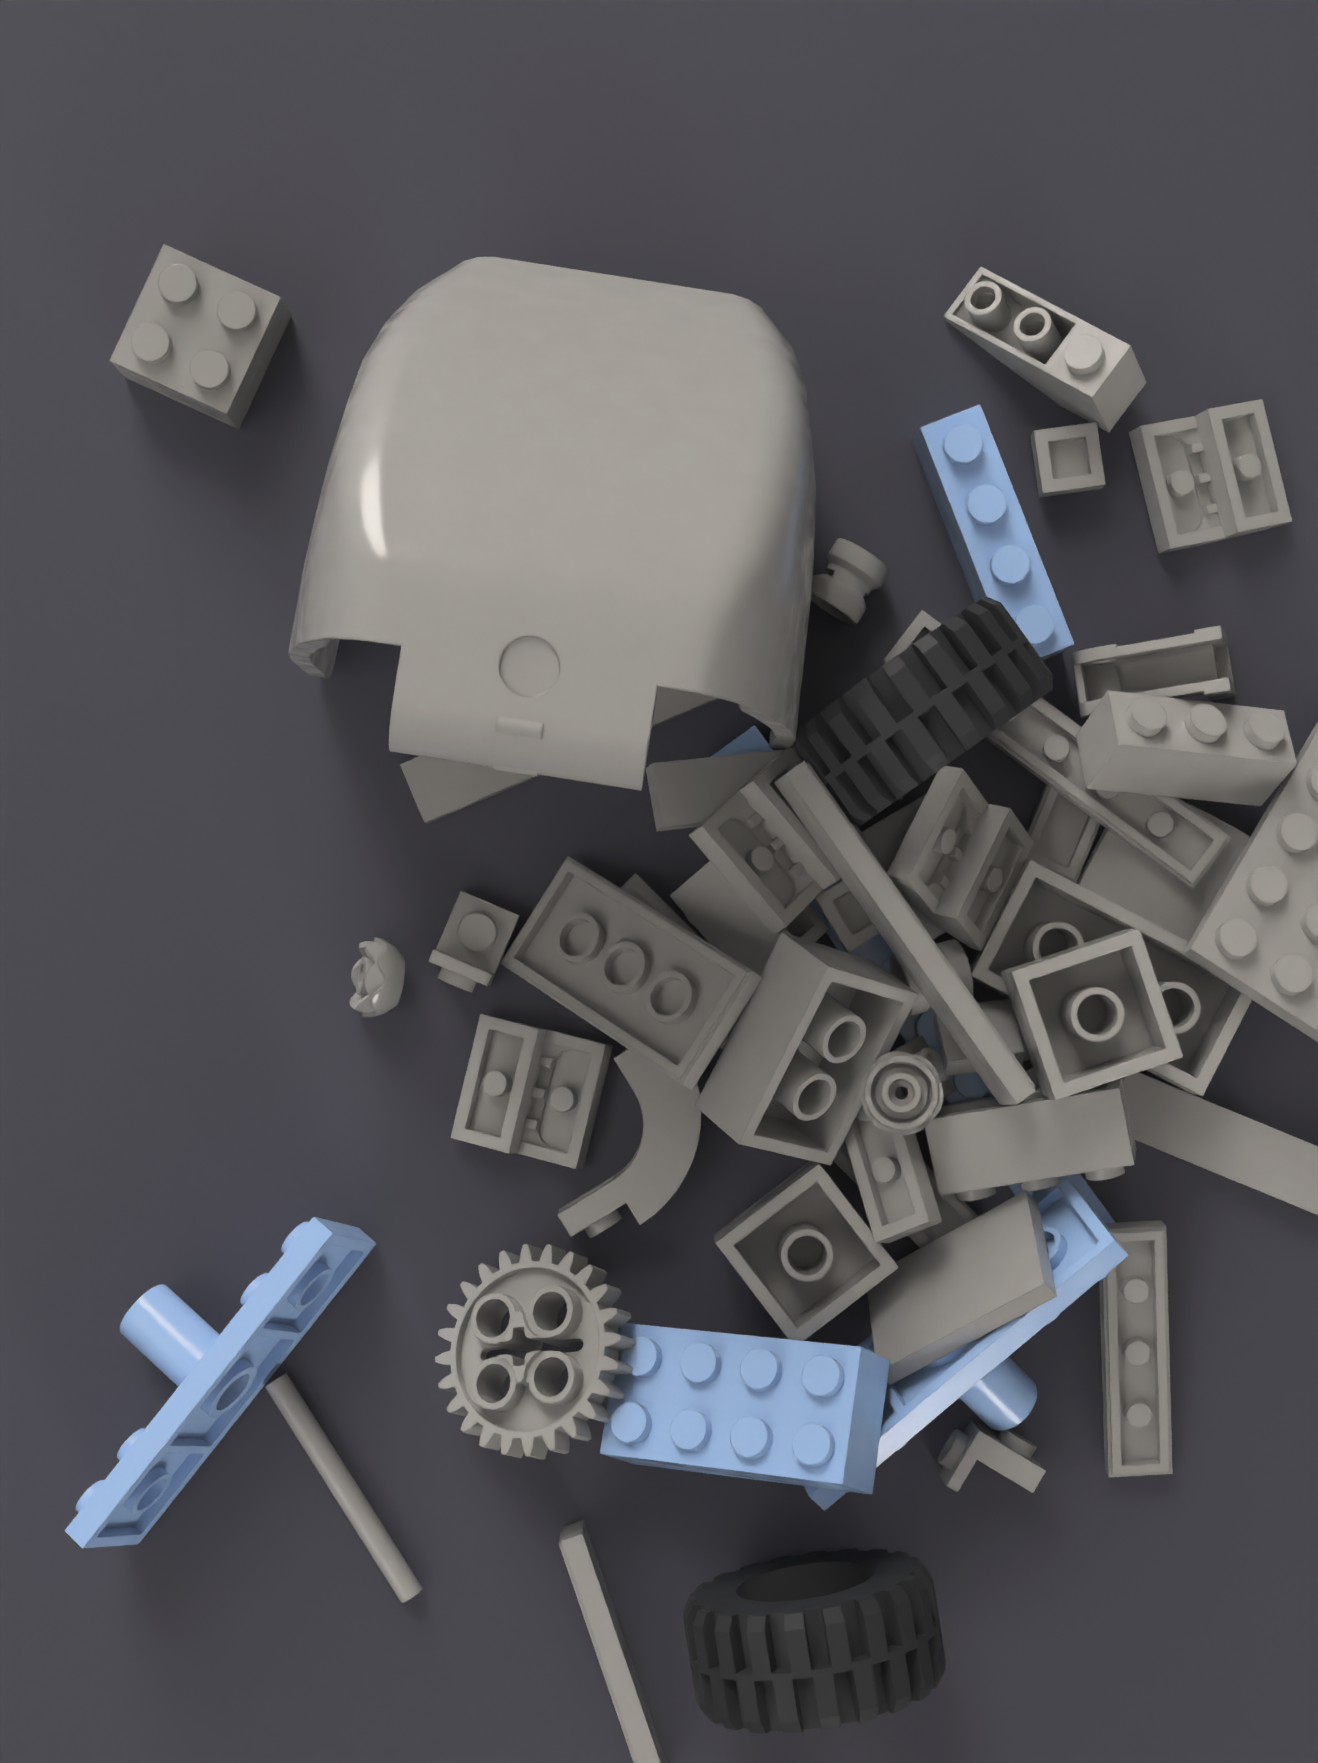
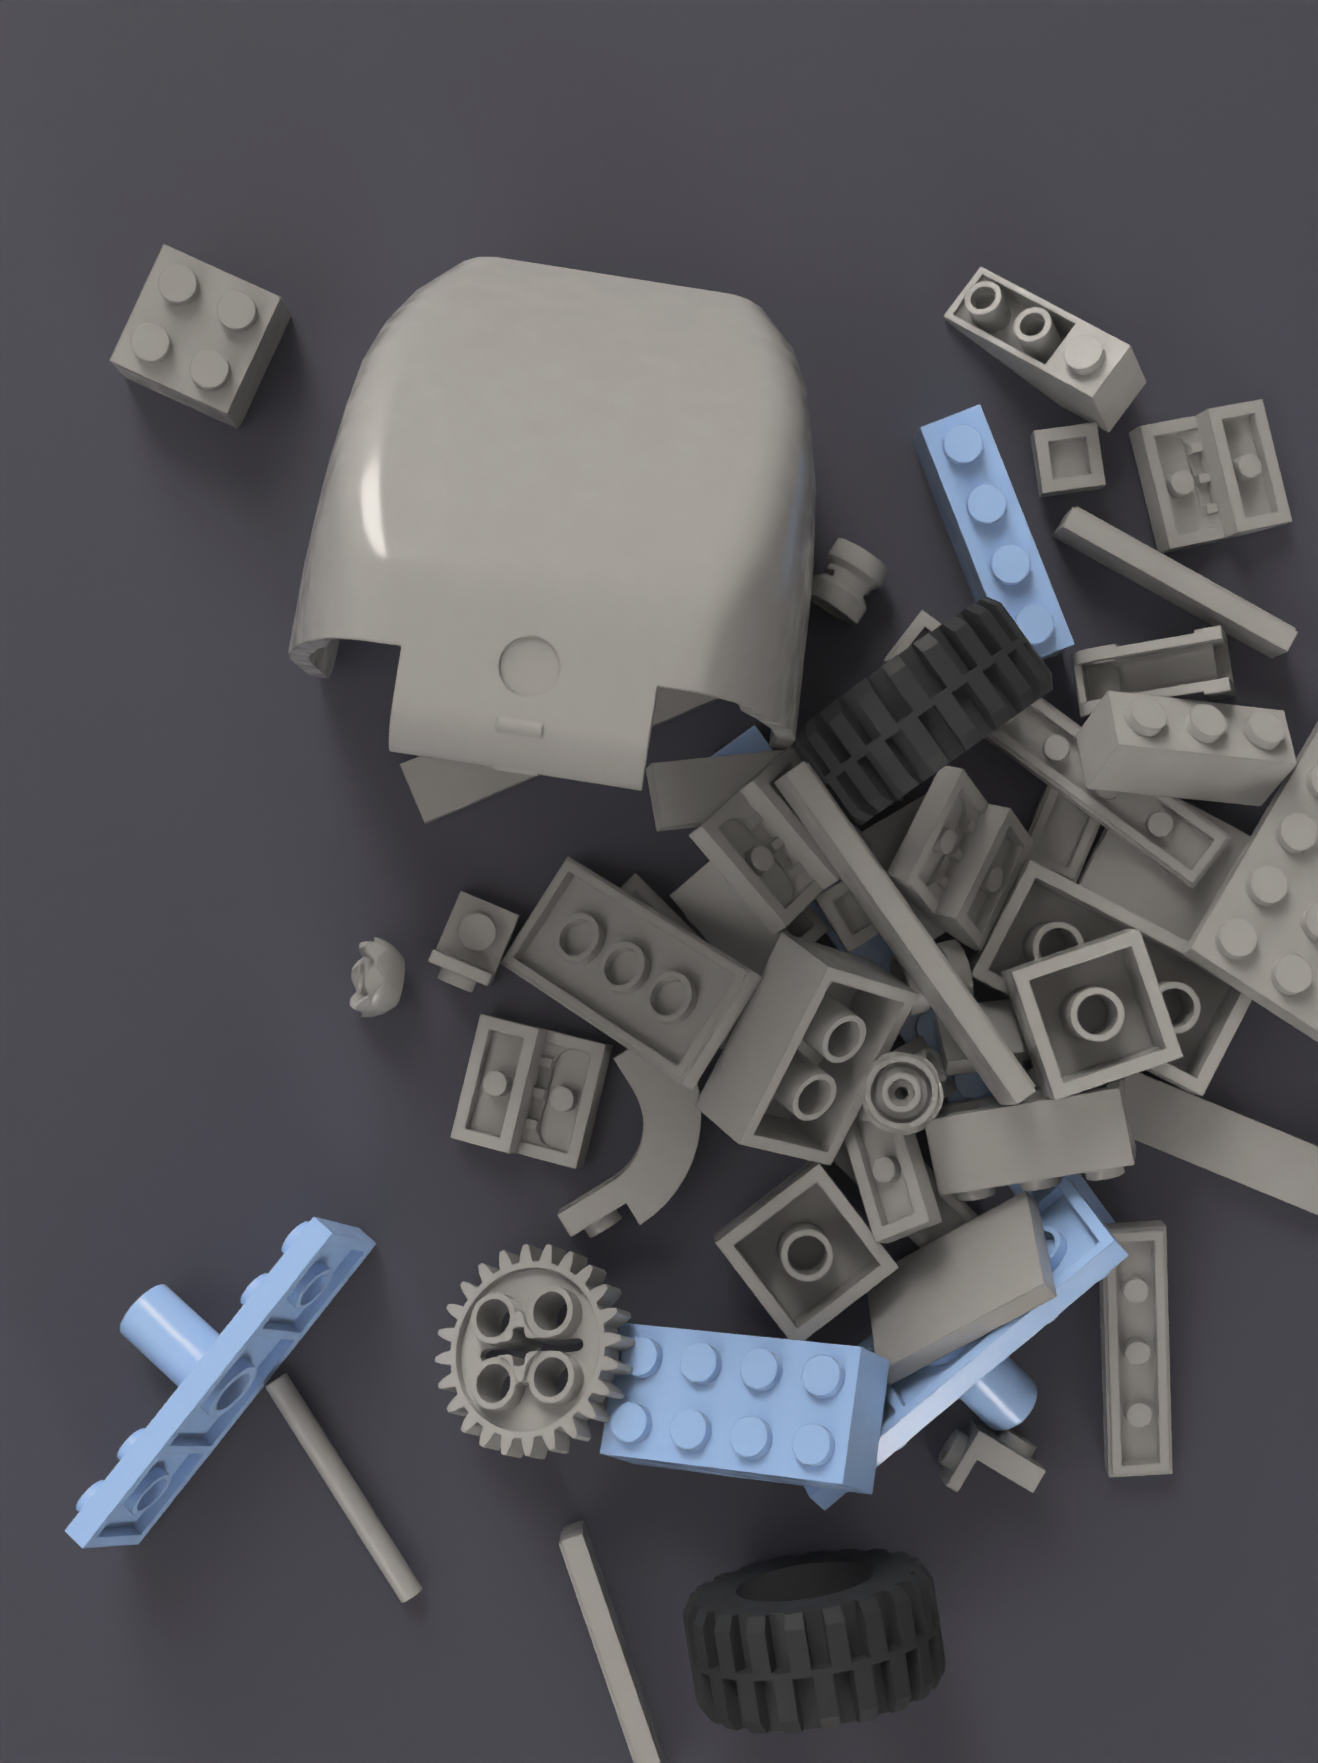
(1175, 582): none -> light grey tile

